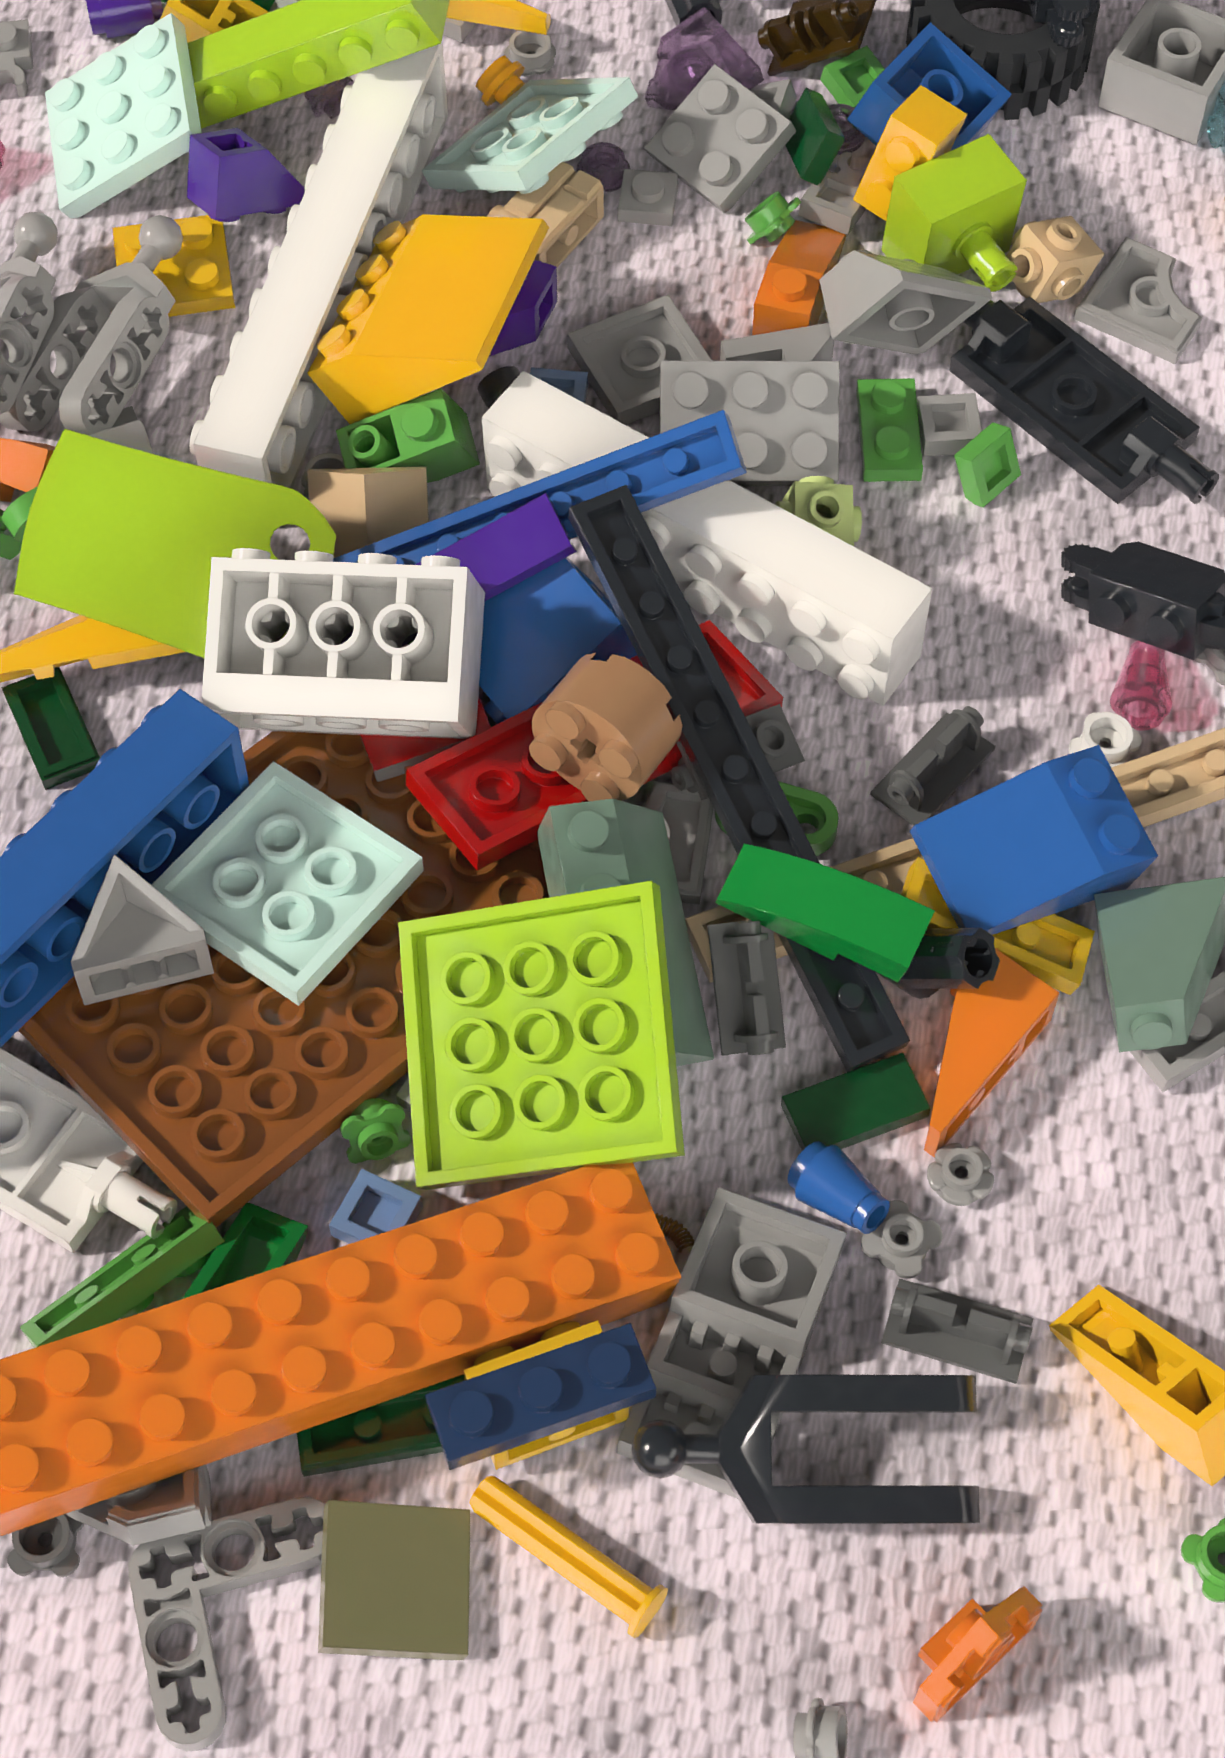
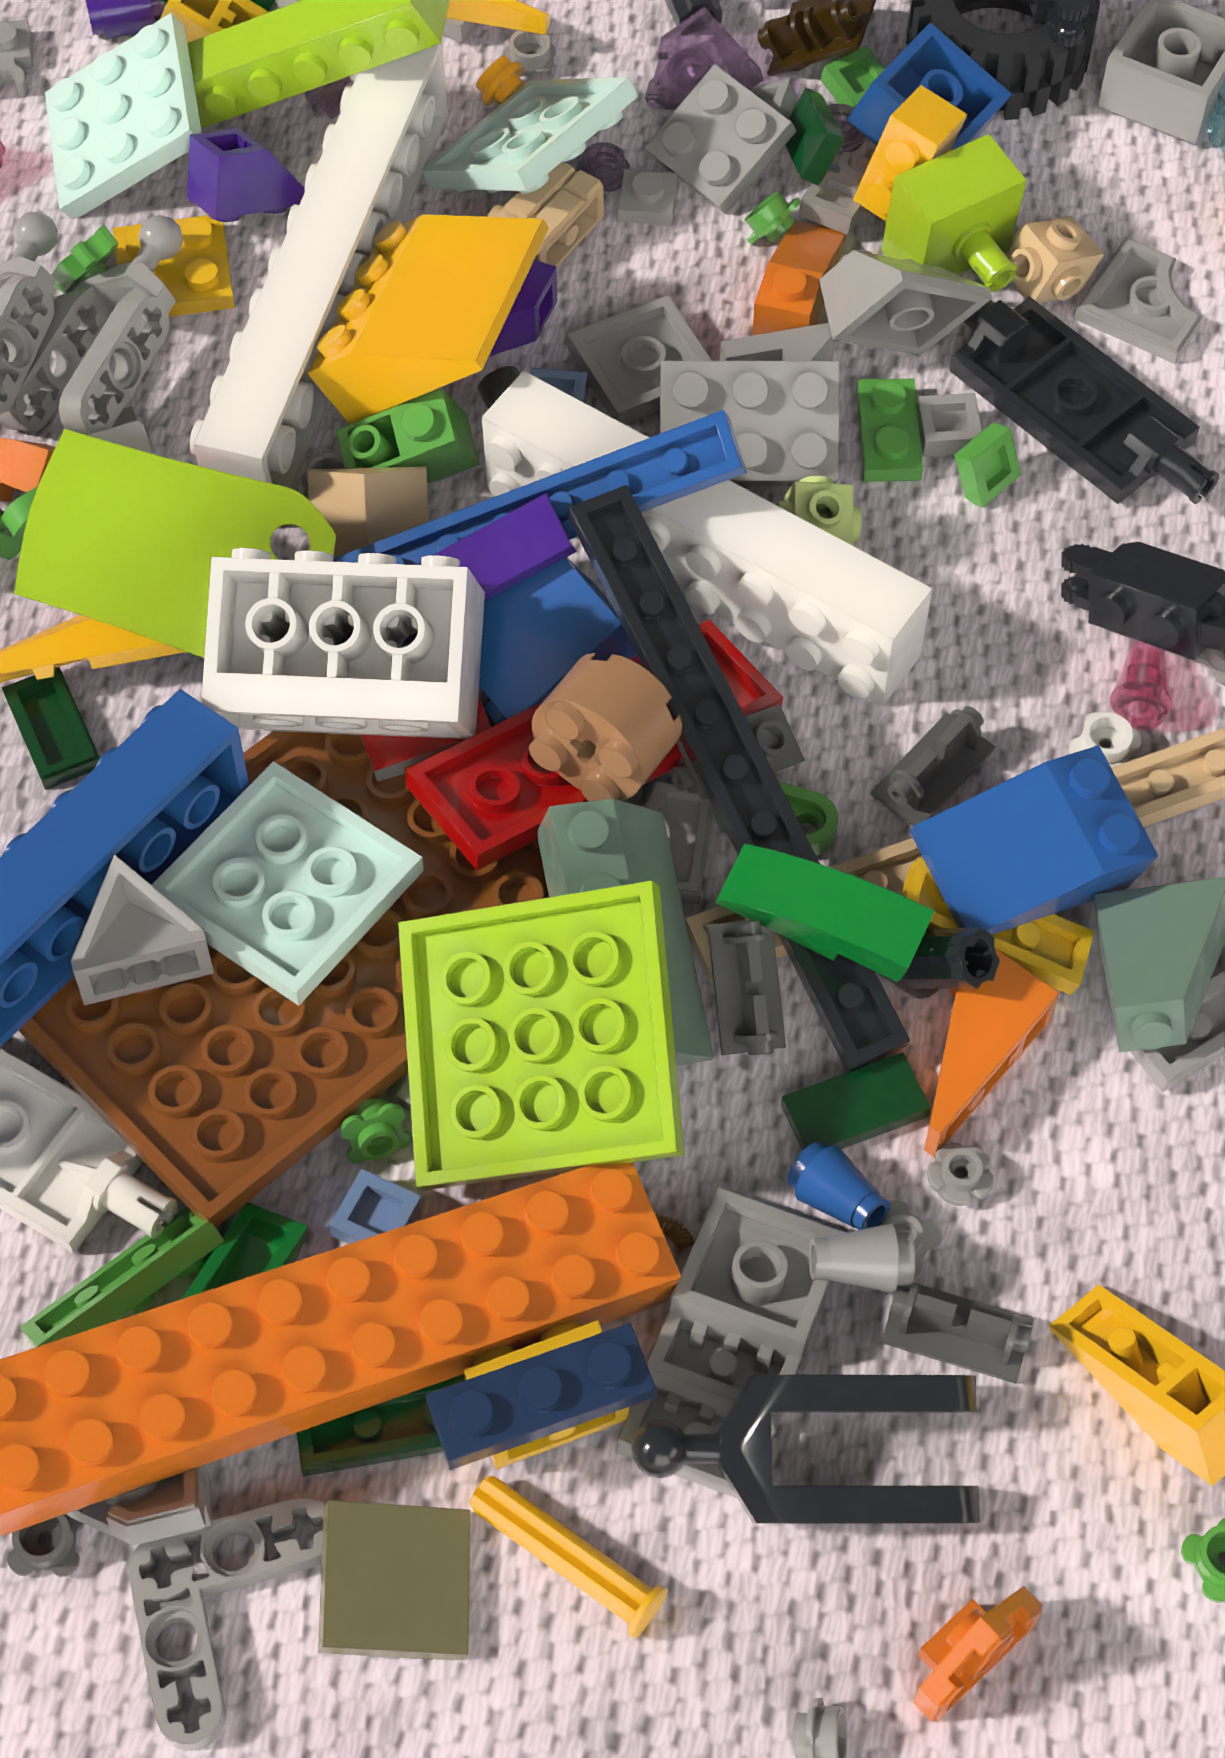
(86, 260): none -> bright green plate
(865, 1258): none -> light grey cone

